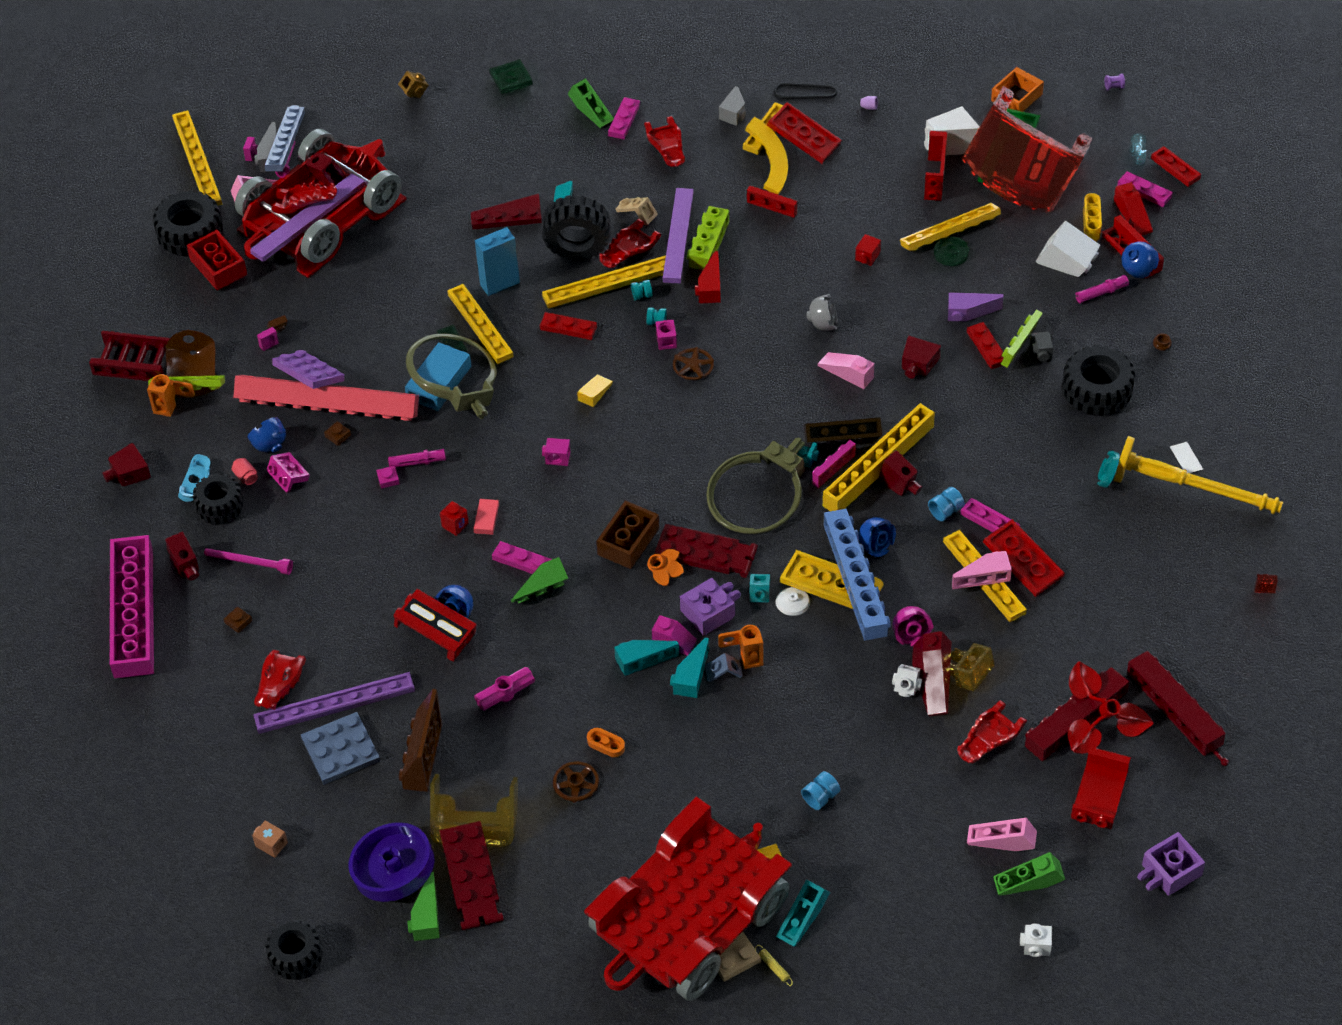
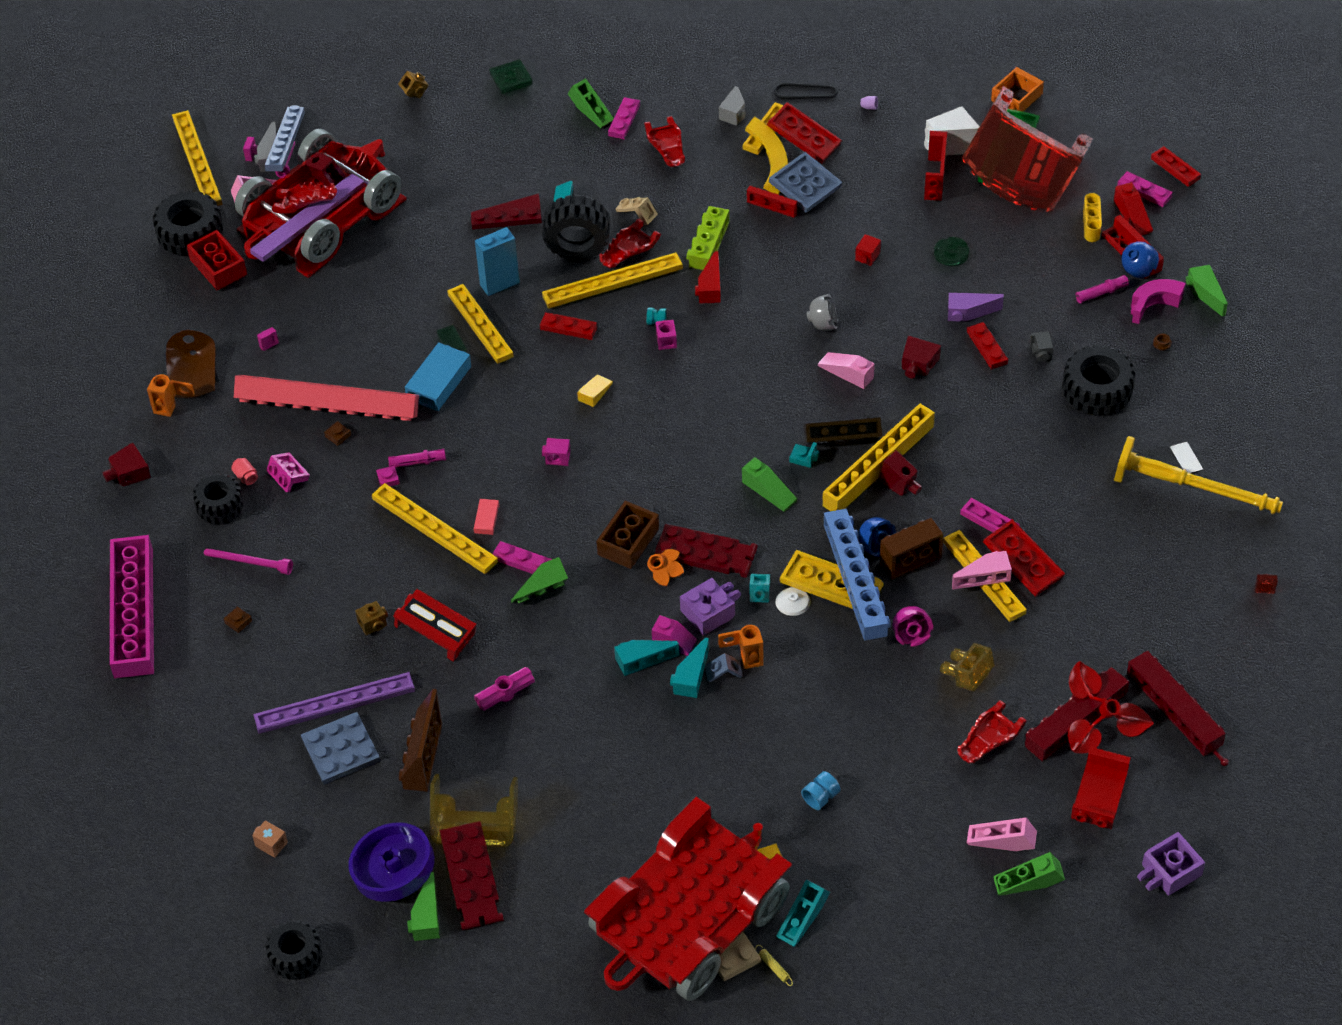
(129, 370): dark red fence -> none
(182, 556): dark red torso -> none
(198, 382): lime plate -> none
(198, 467): medium azure piece -> none
(269, 436): blue cylinder -> none
(277, 677): red animal -> none
(278, 323): reddish brown plate -> none
(308, 369): medium lavender plate -> none
(371, 617): none -> pearl gold brick
(435, 528): none -> yellow plate
(454, 518): red brick -> none
(456, 598): blue cylinder -> none
(461, 402): olive brick -> none
(576, 781): reddish brown wheel -> none
(606, 743): orange plate -> none
(641, 290): teal wheel -> none
(678, 235): medium lavender tile -> none
(693, 364): reddish brown wheel -> none
(767, 484): none -> bright green slope
(784, 457): olive brick -> none
(805, 182): none -> sand blue plate
(833, 463): dark pink plate -> none
(909, 674): white brick -> none
(911, 548): none -> reddish brown brick
(933, 656): dark red wedge -> none
(946, 503): dark azure wheel -> none
(950, 226): yellow plate -> none
(1017, 342): lime plate -> none
(1036, 940): white brick -> none
(1069, 251): white slope -> none
(1108, 469): teal tile -> none
(1109, 79): medium lavender bush -> none
(1138, 148): clear light blue connector -> none
(1156, 292): none -> dark pink arch
(1206, 288): none -> bright green slope

